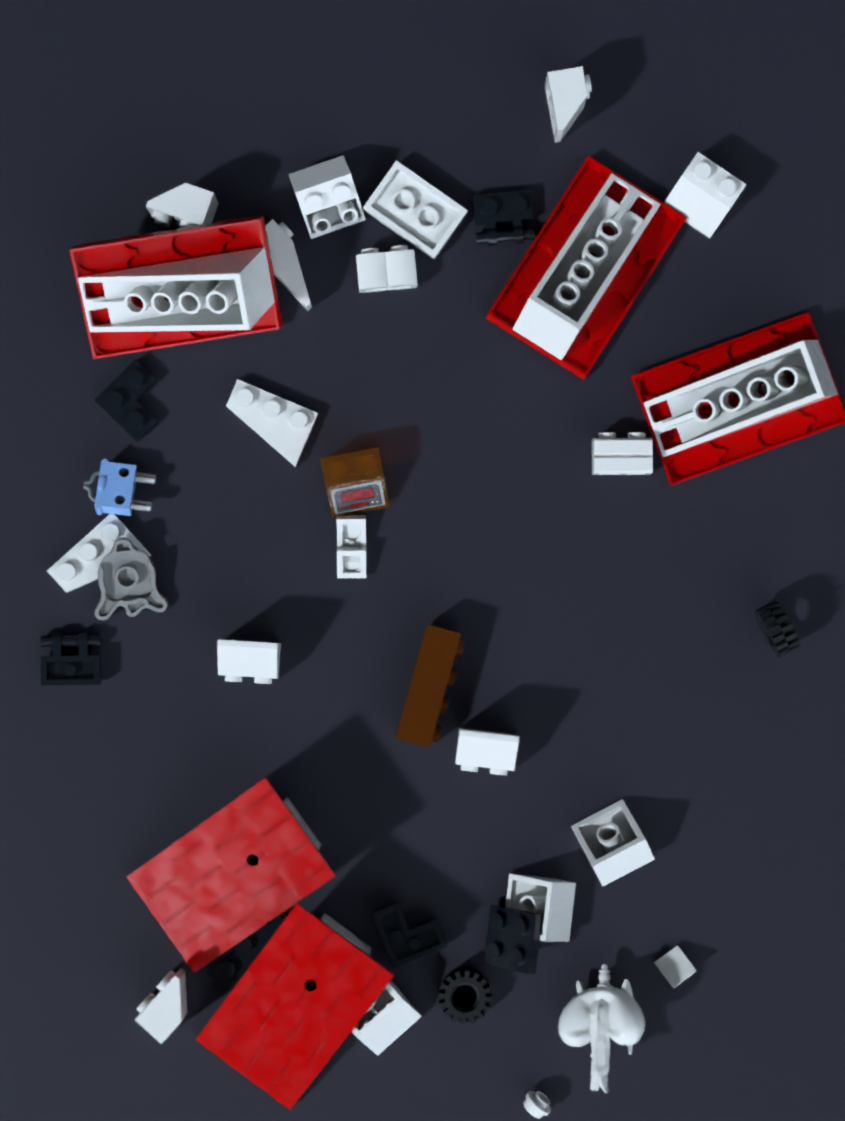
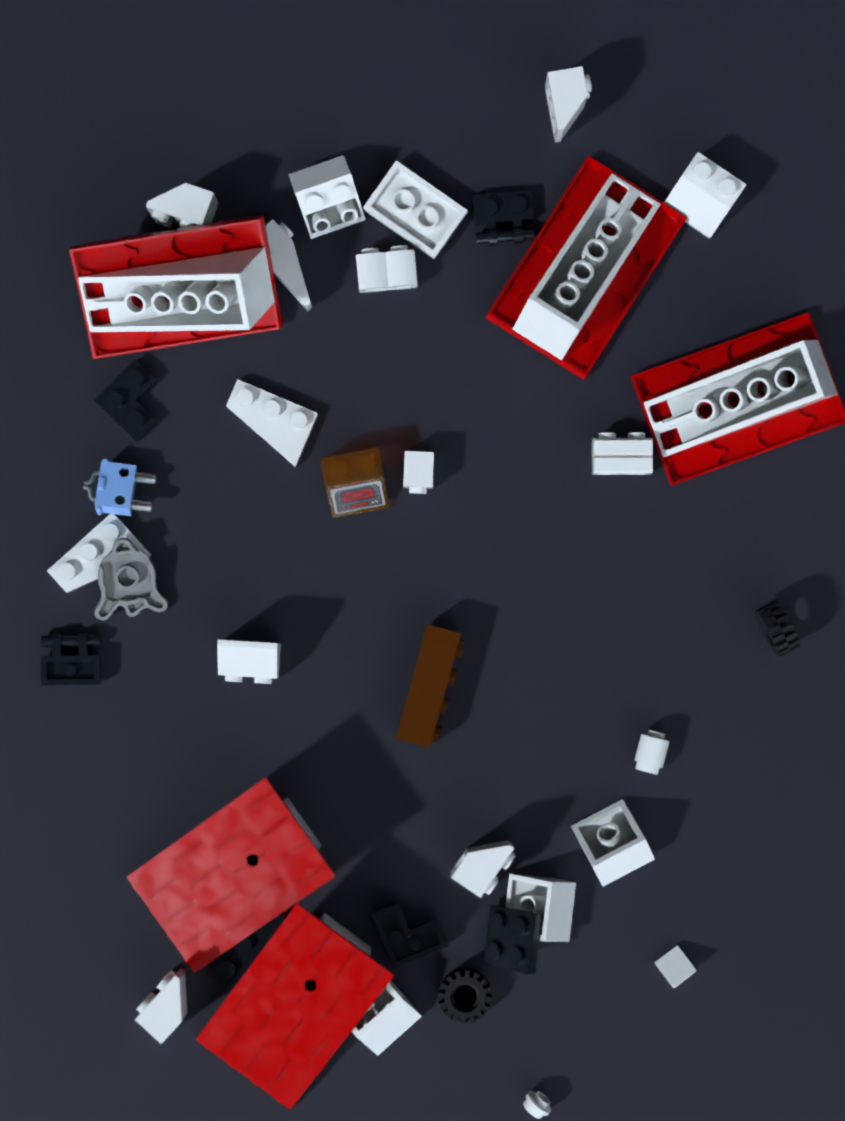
(351, 546): white slope -> none
(418, 471): none -> white brick
(480, 865): none -> white slope
(486, 750): white slope -> none
(596, 1017): white hair -> none
(651, 752): none -> white brick

